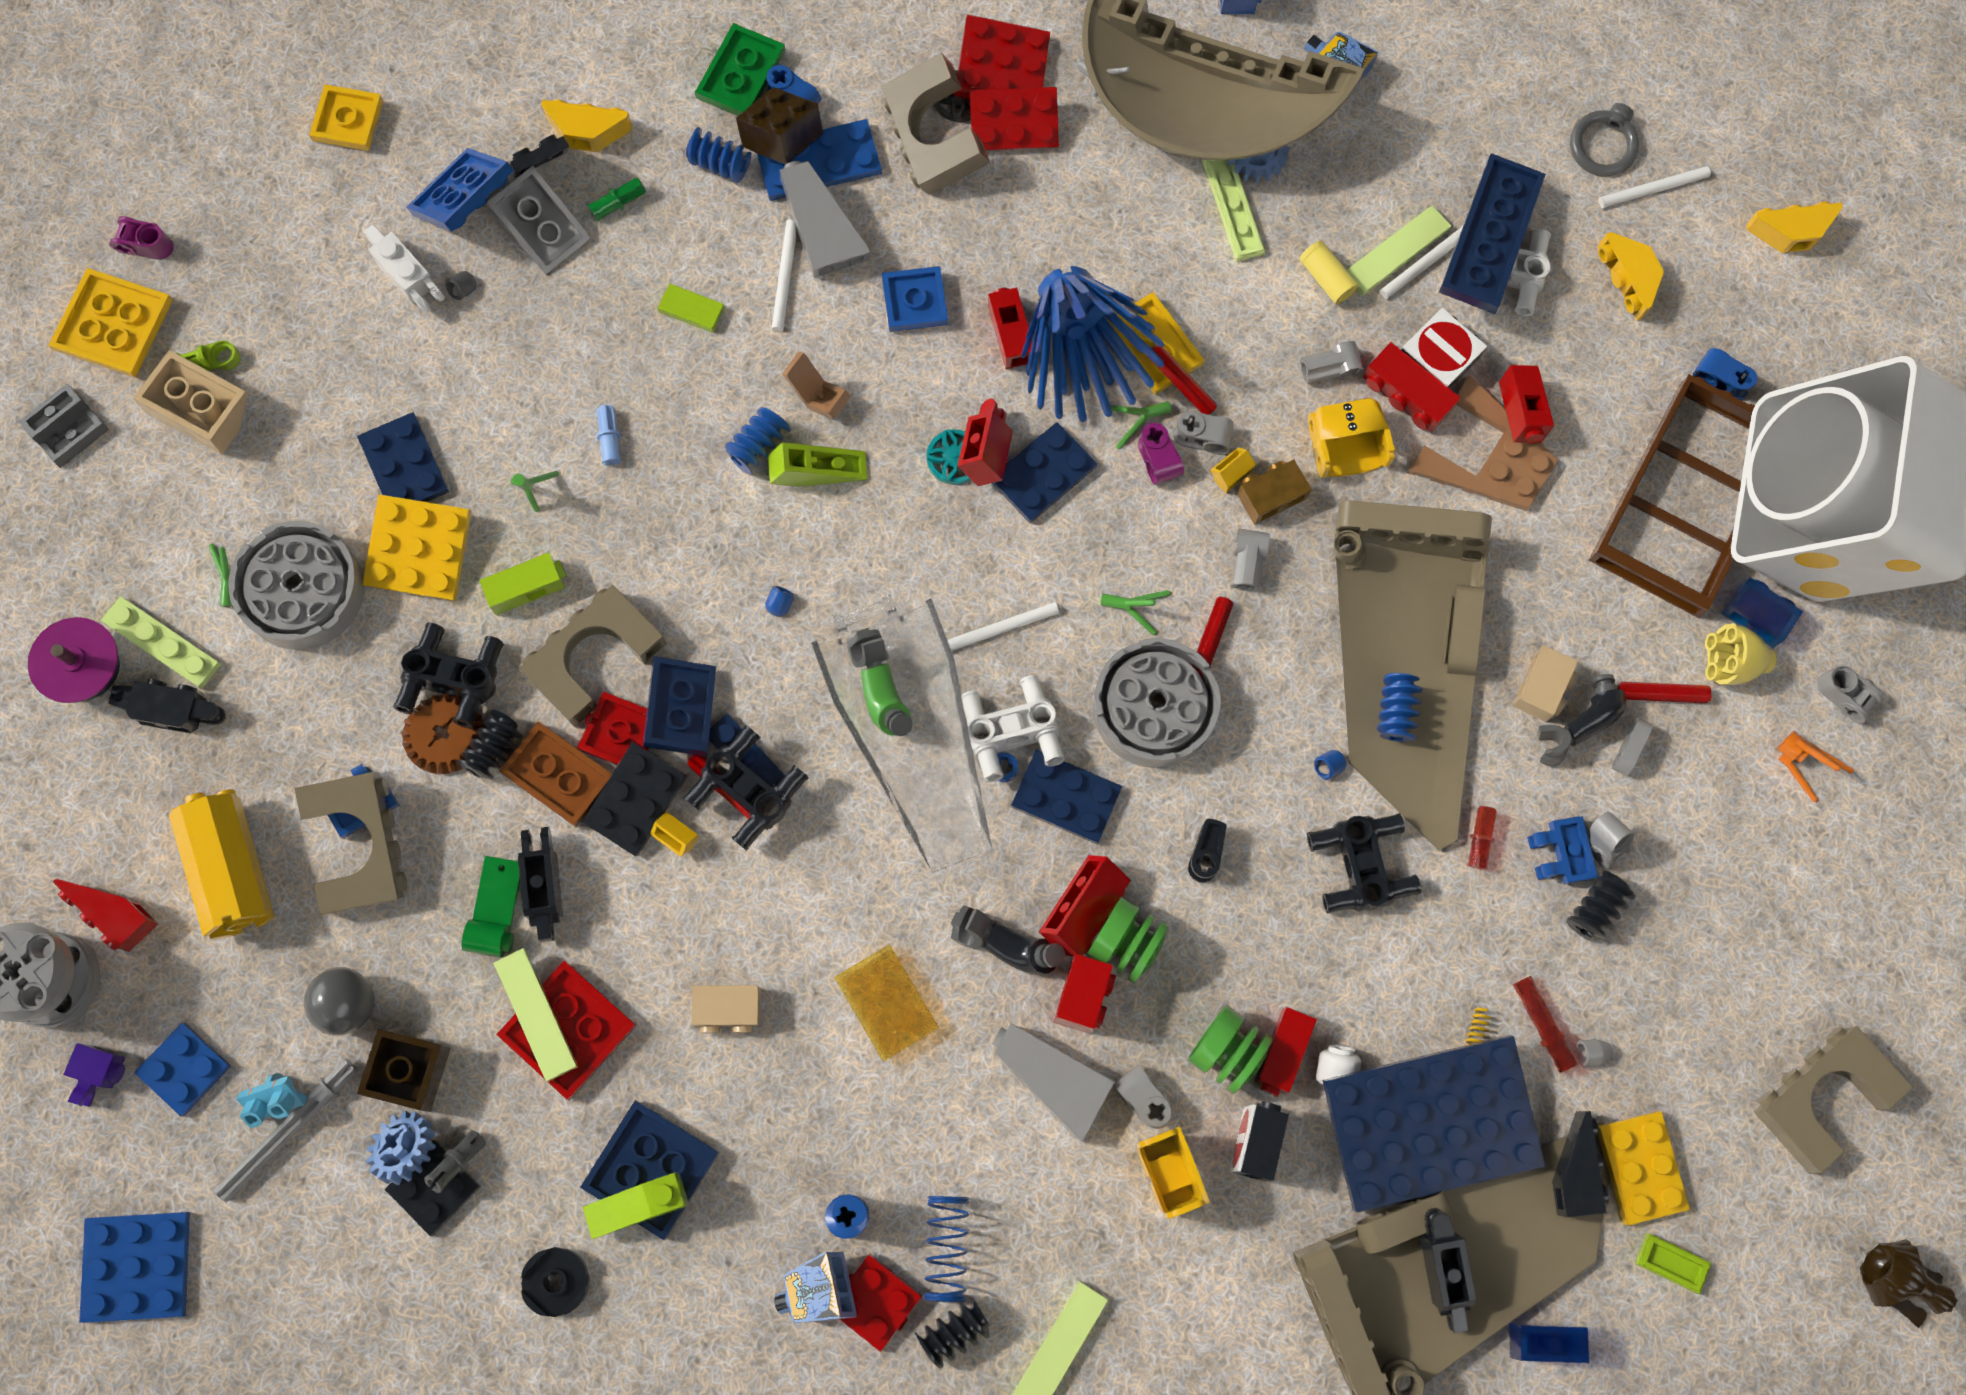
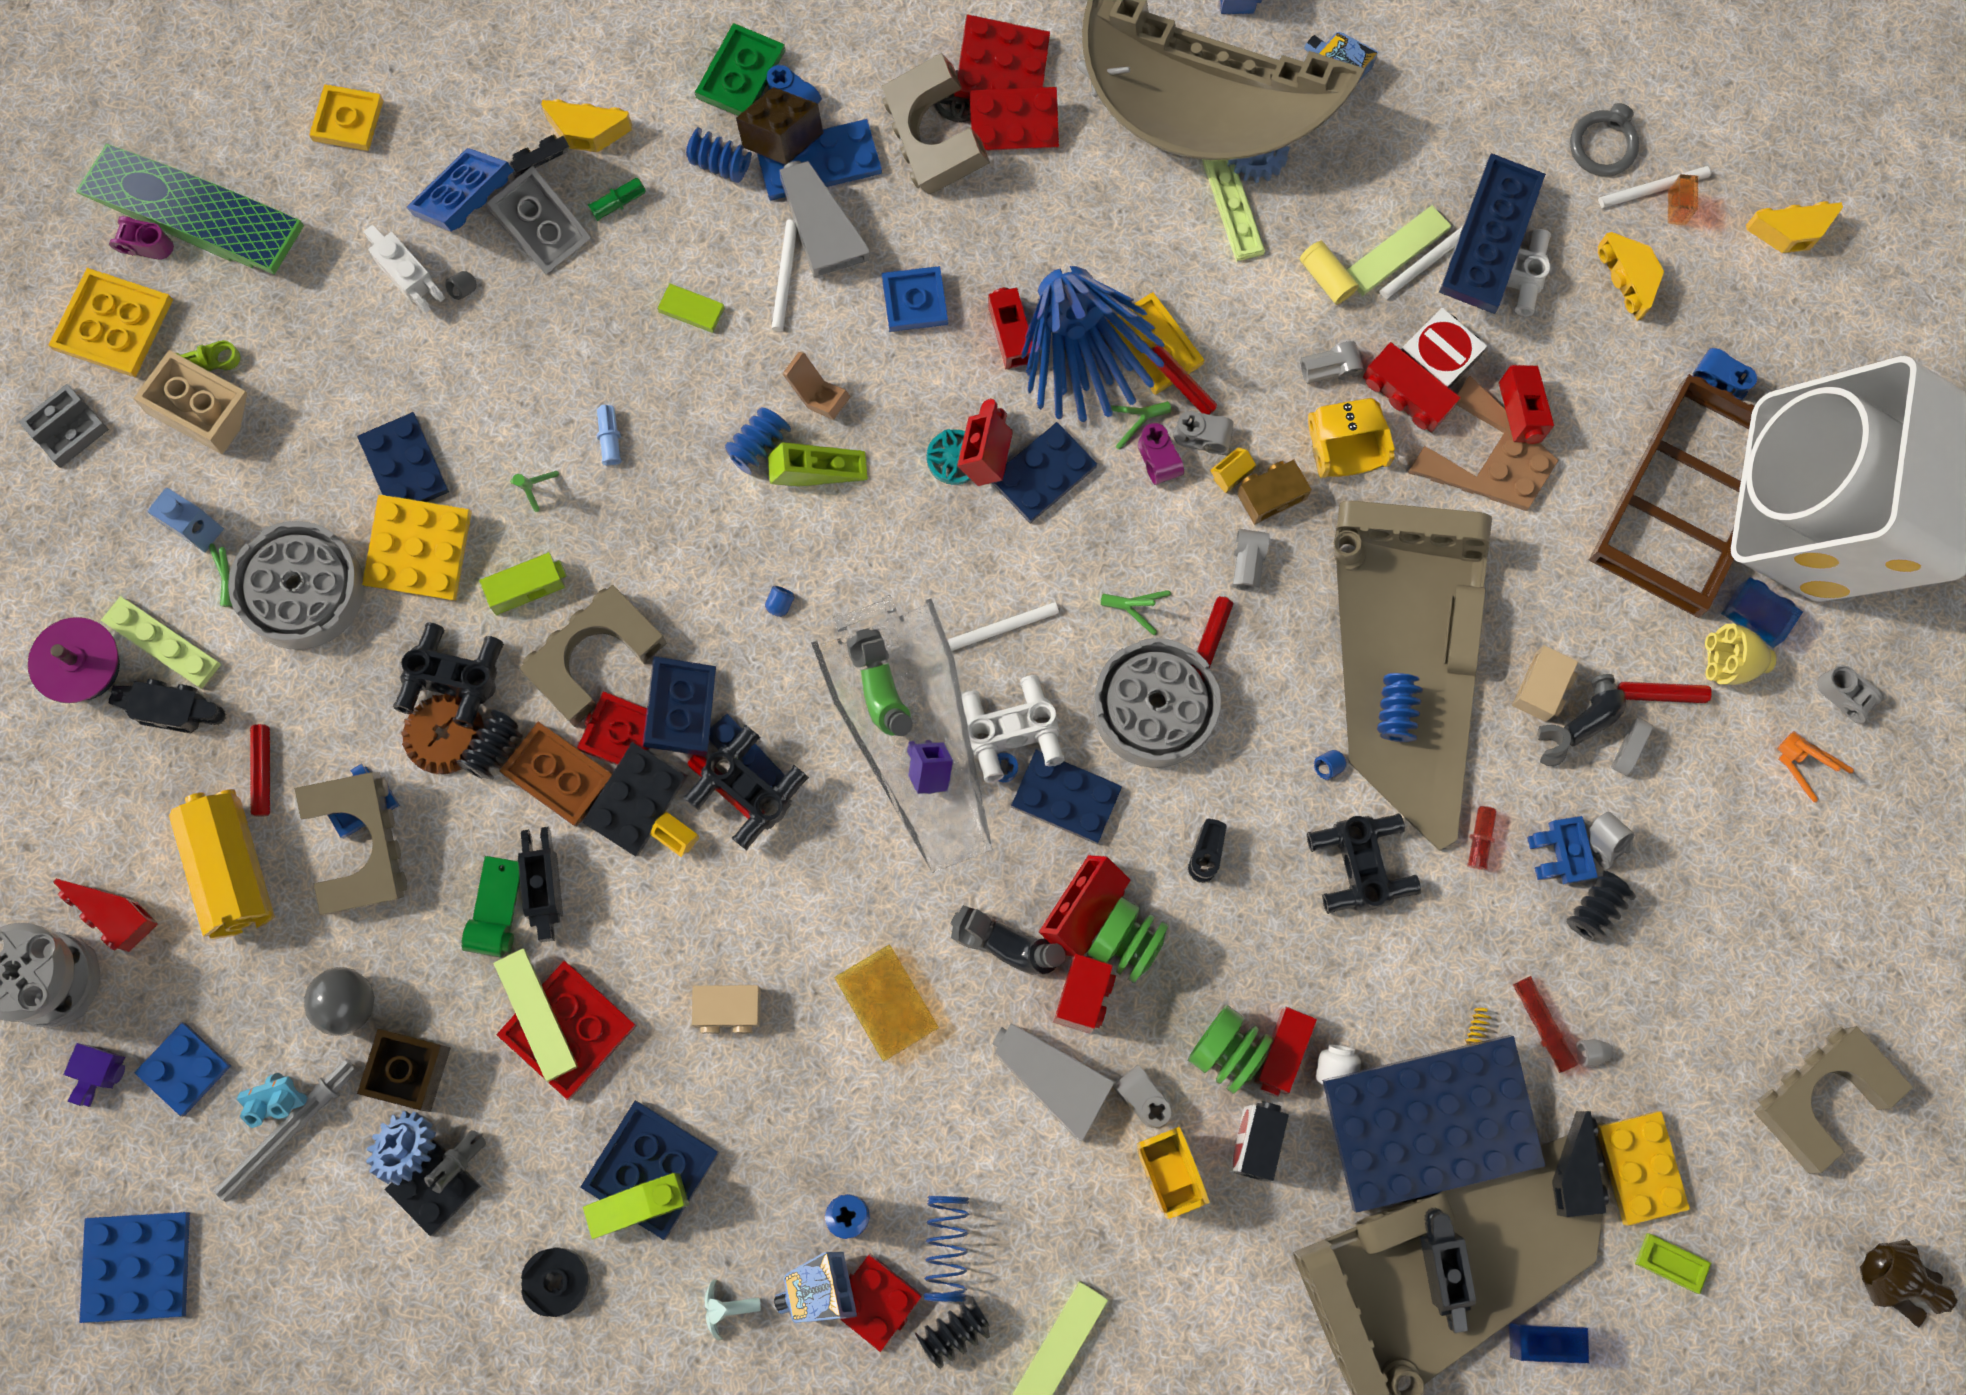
(180, 516): none -> medium blue torso
(191, 209): none -> slope
(260, 770): none -> red axle
(718, 1310): none -> light aqua plant
(929, 767): none -> dark purple brick
(1683, 199): none -> clear orange piece

